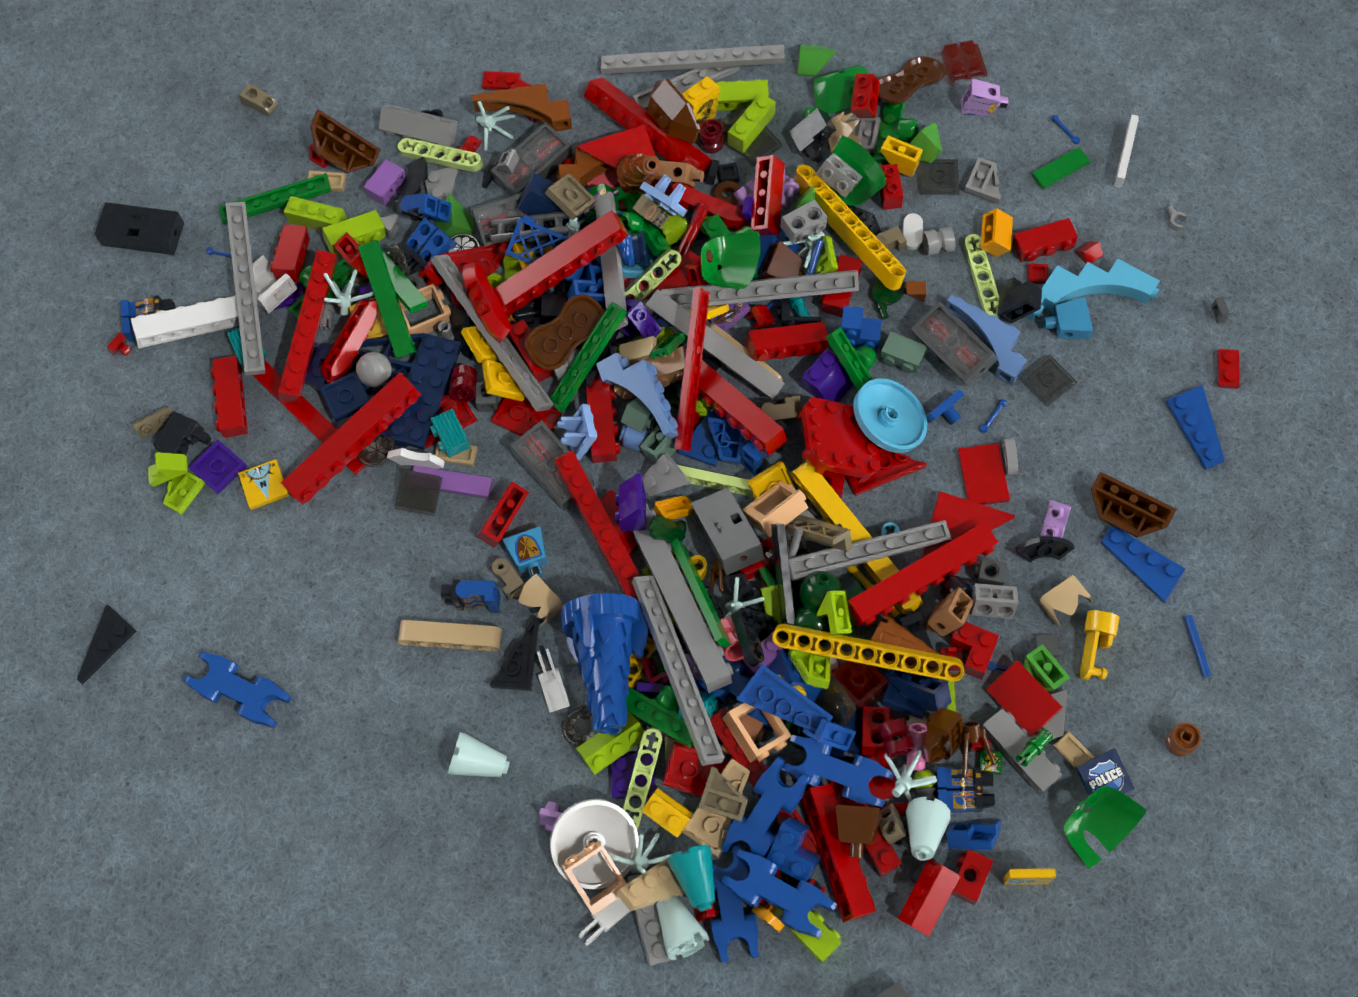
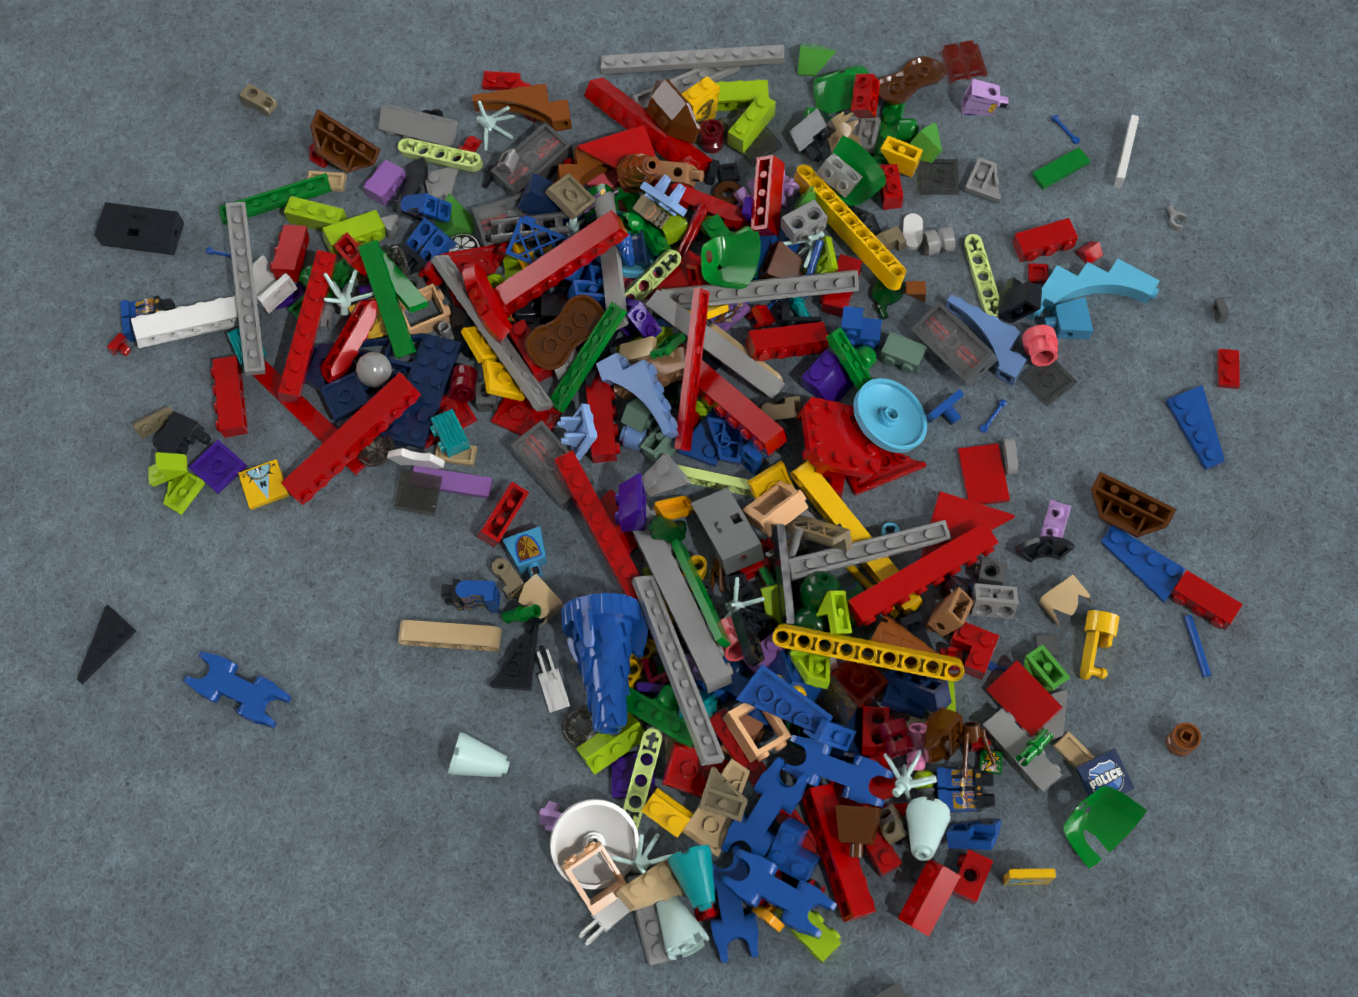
(521, 613): none -> green pin
(996, 232): light orange brick -> none
(1041, 344): none -> coral piece
(1205, 600): none -> red brick

